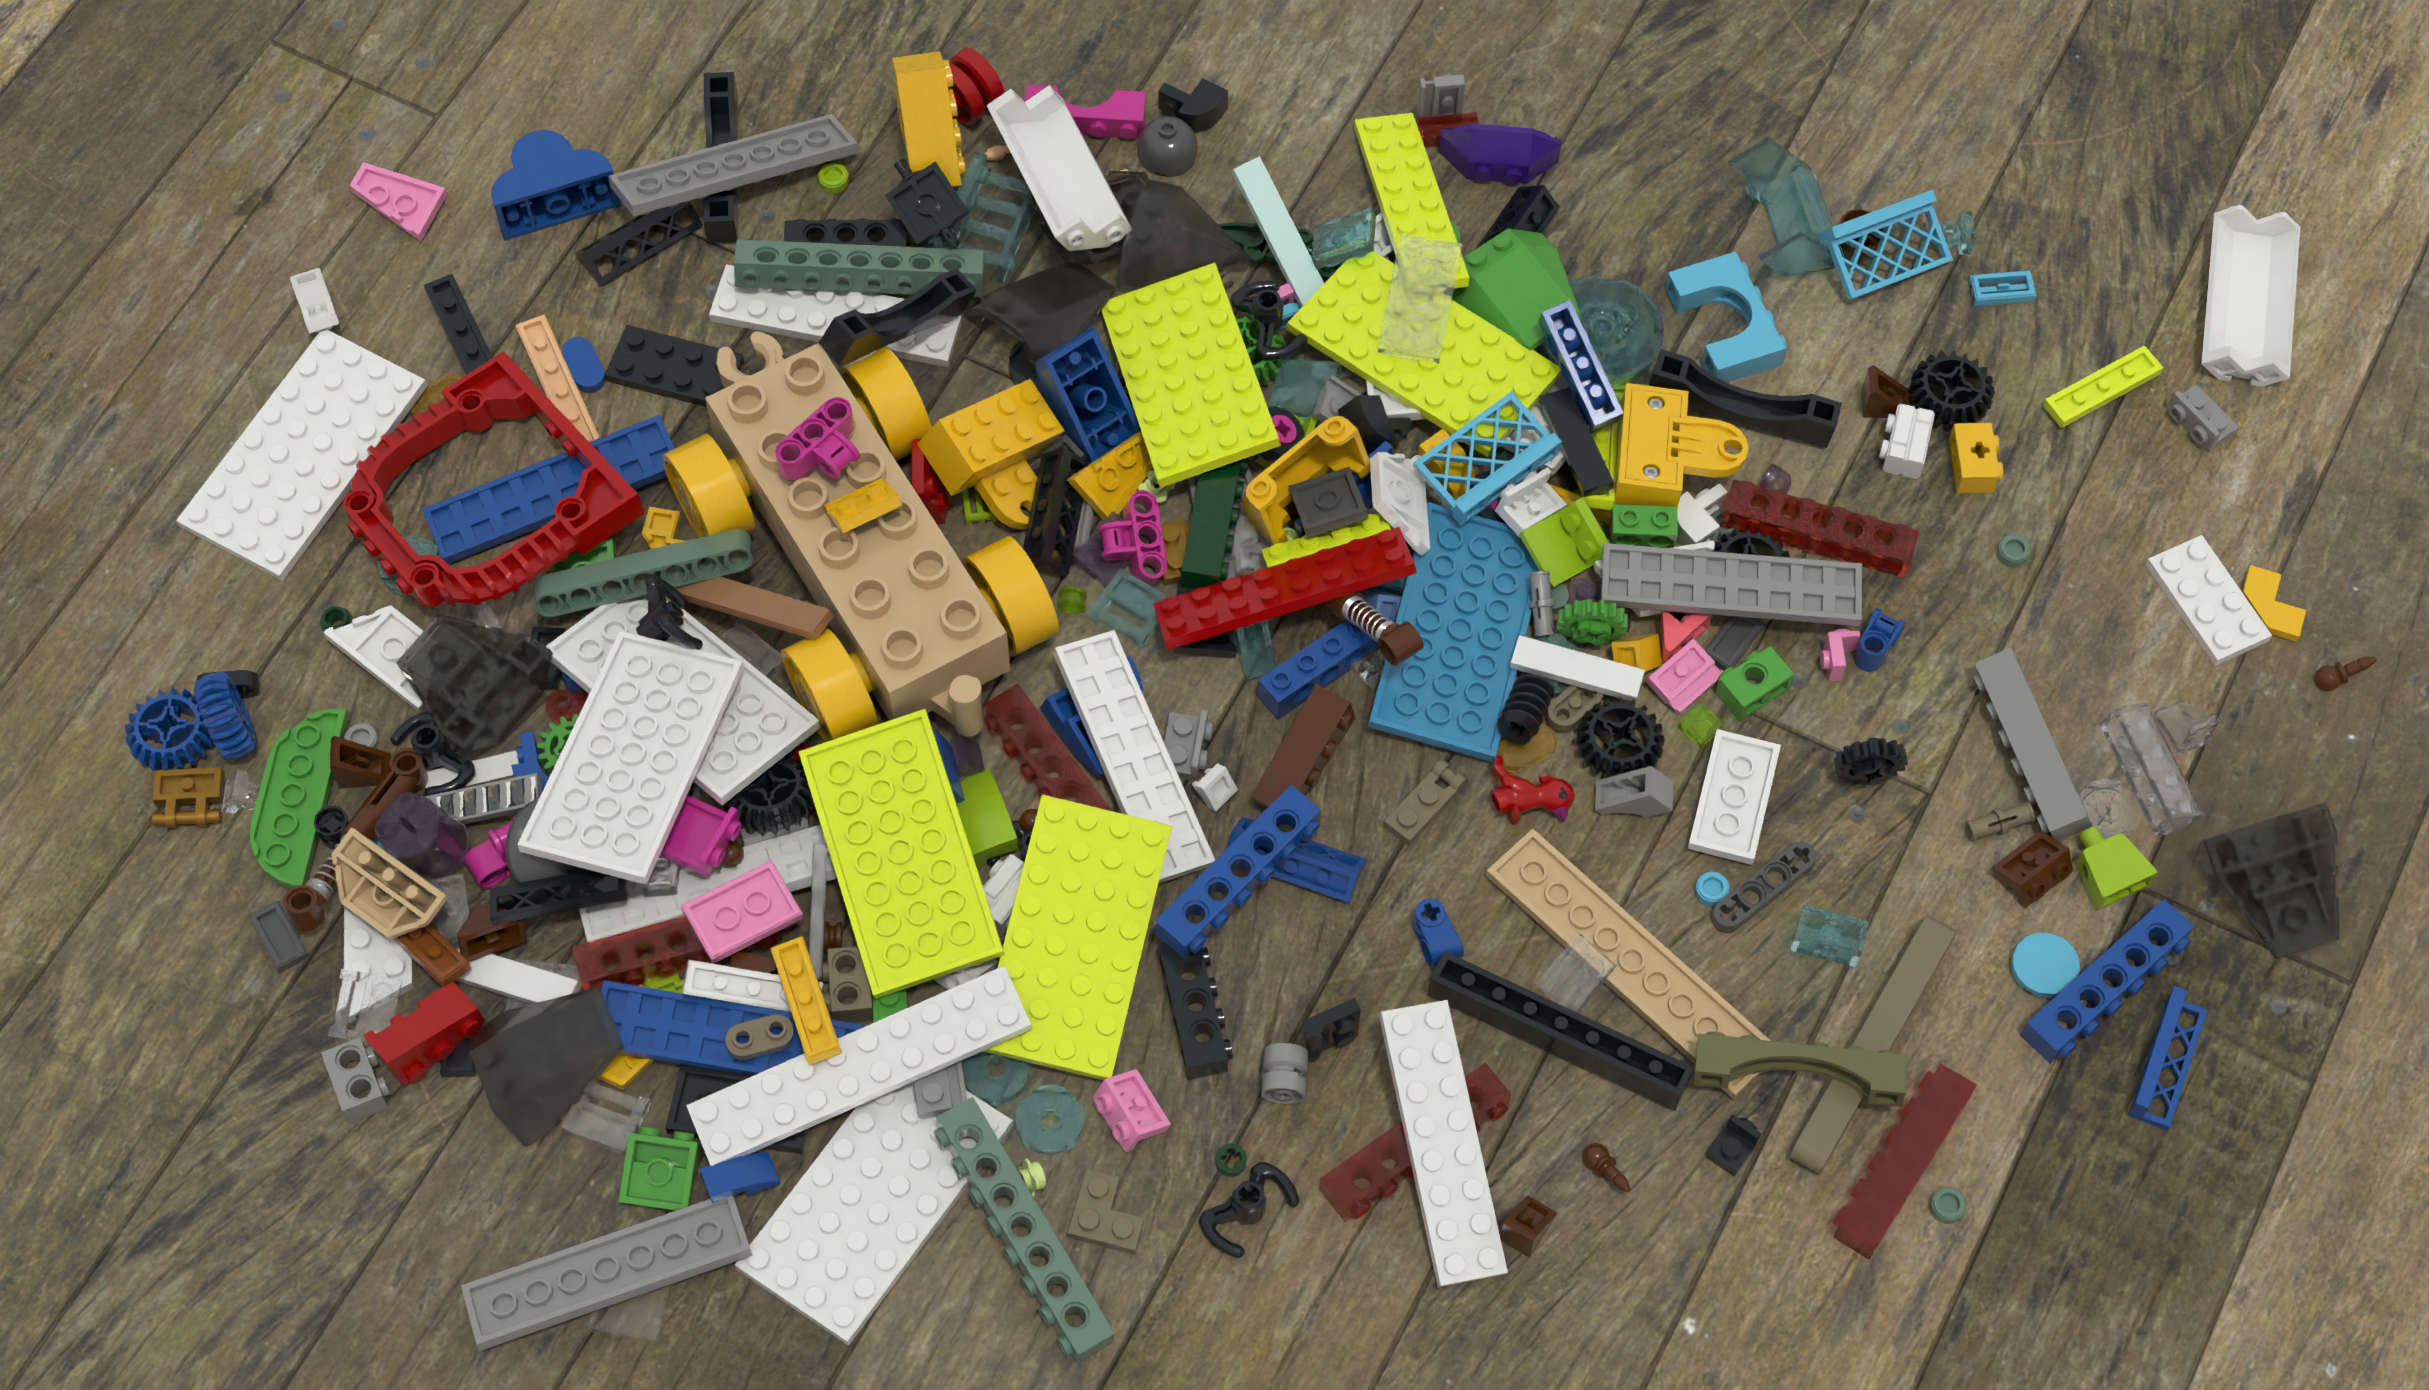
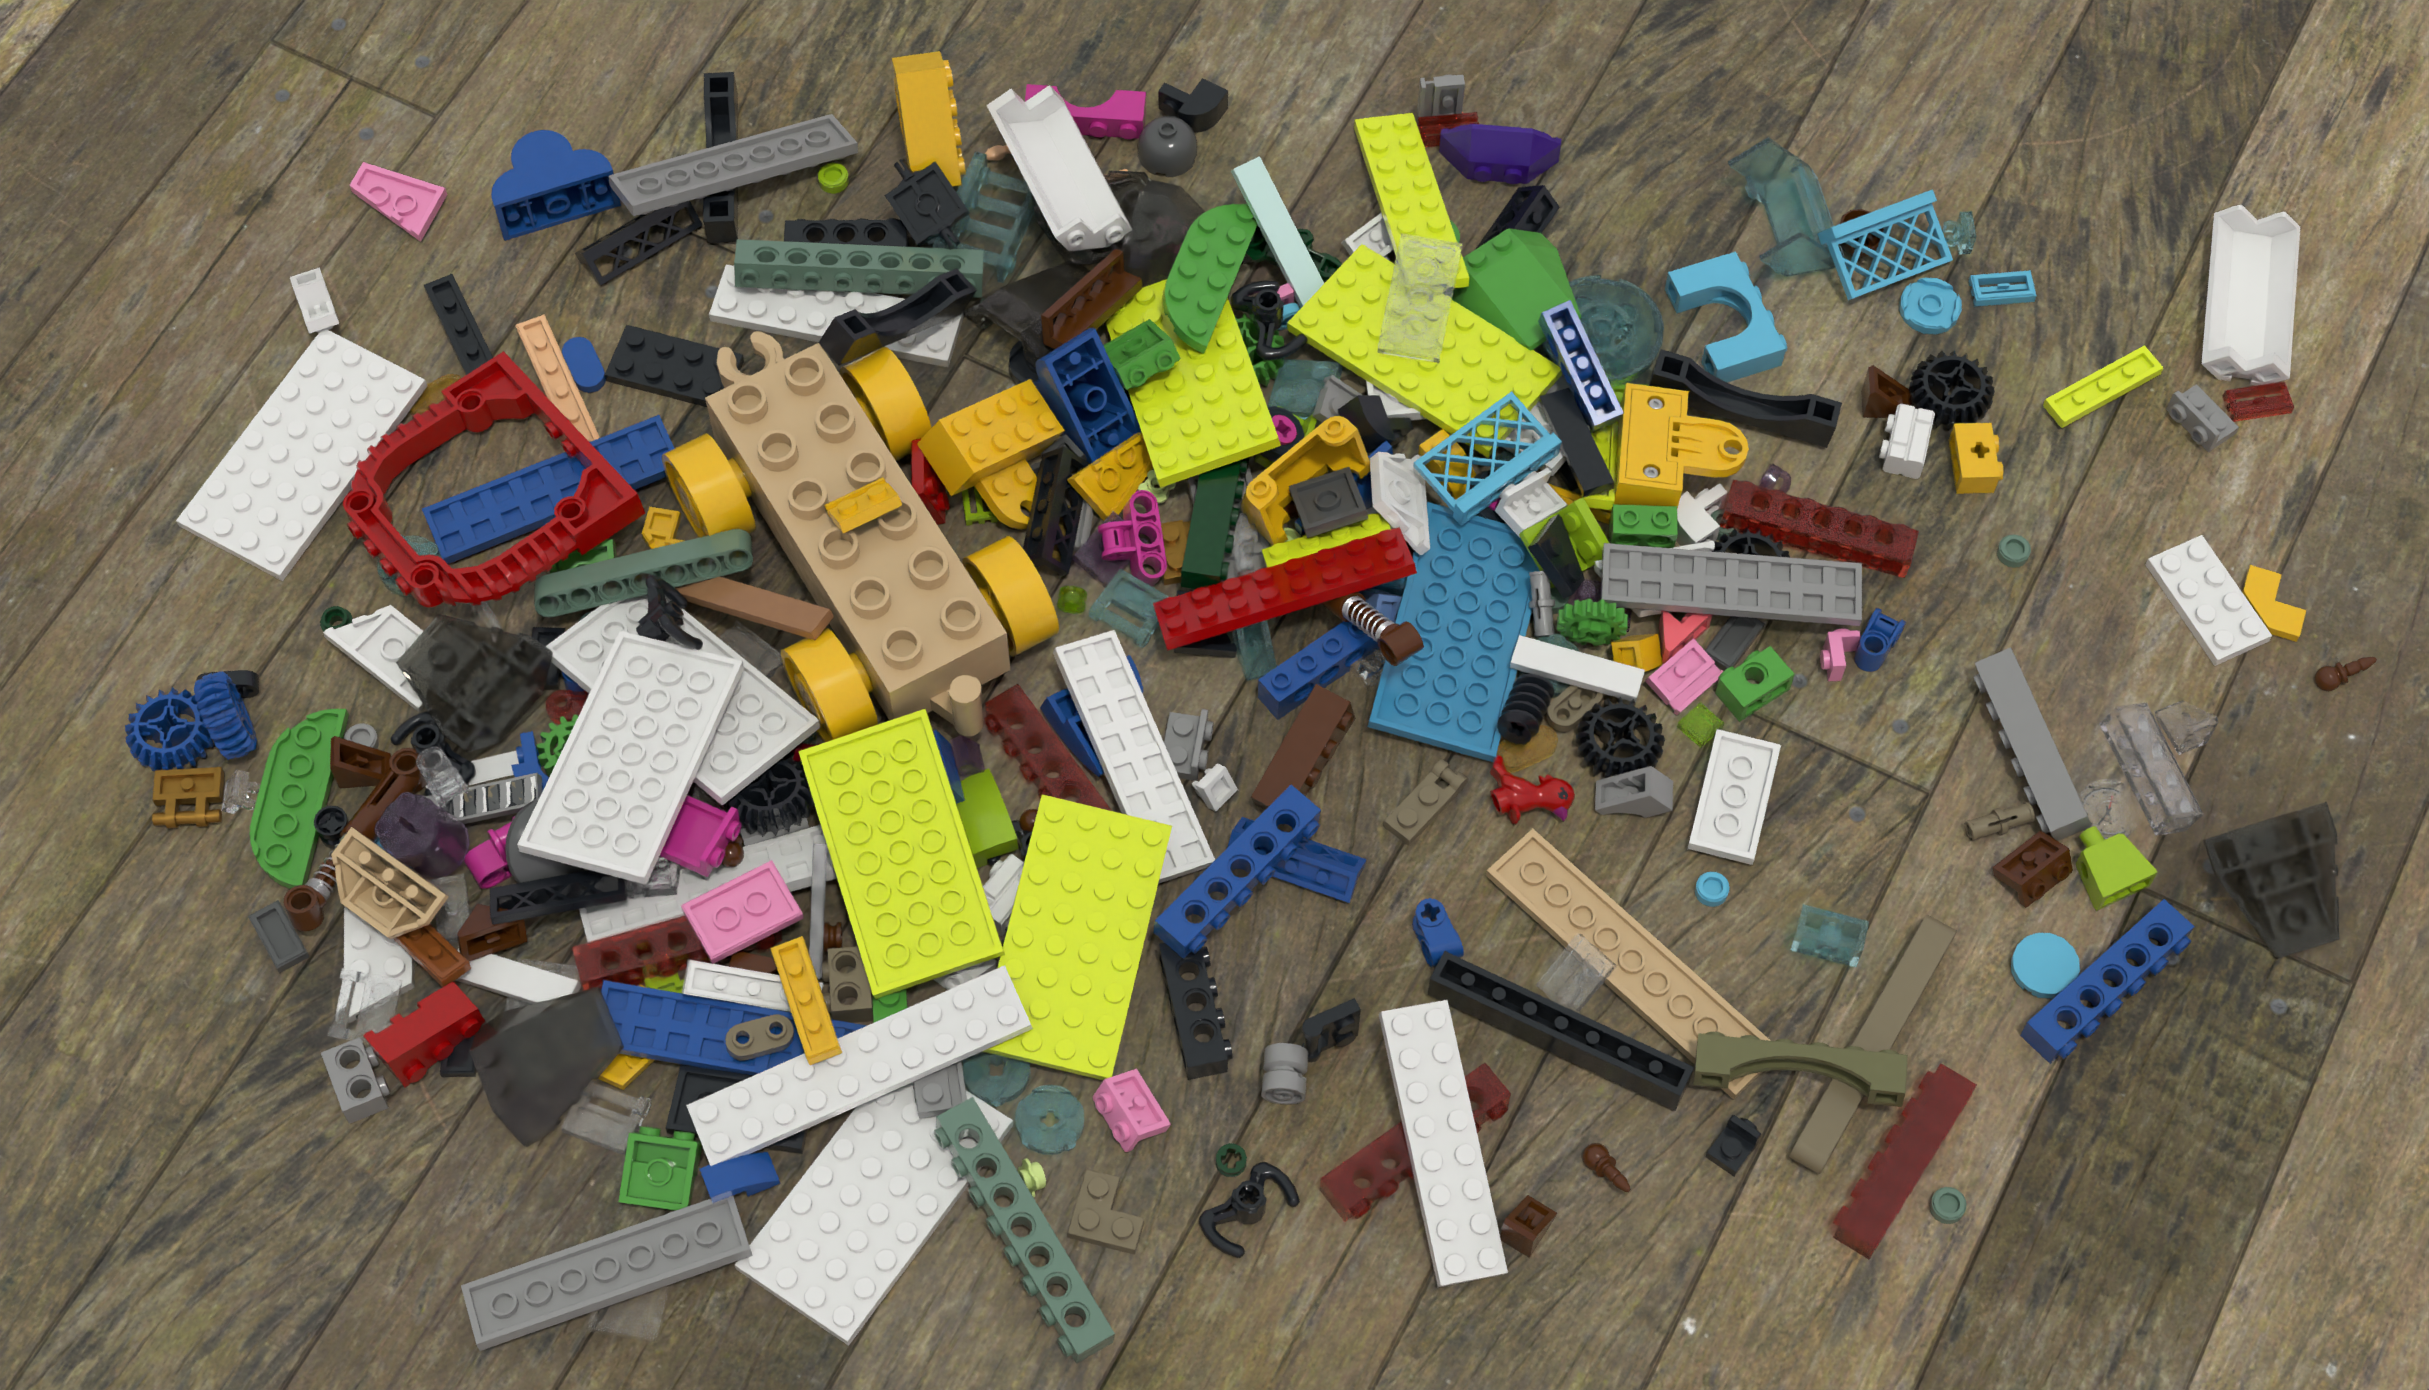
(441, 776): none -> clear piece
(829, 452): dark pink piece -> none
(973, 85): red wheel -> none
(1092, 307): none -> reddish brown fence
(1141, 354): none -> bright green plate
(1207, 271): none -> bright green plate
(1344, 238): clear light blue plate -> none
(1557, 557): none -> black wing
(1766, 889): dark grey beam -> none
(1870, 761): black gear -> none
(1930, 306): none -> medium azure tile
(2159, 1053): blue fence -> none
(2259, 406): none -> clear red tile

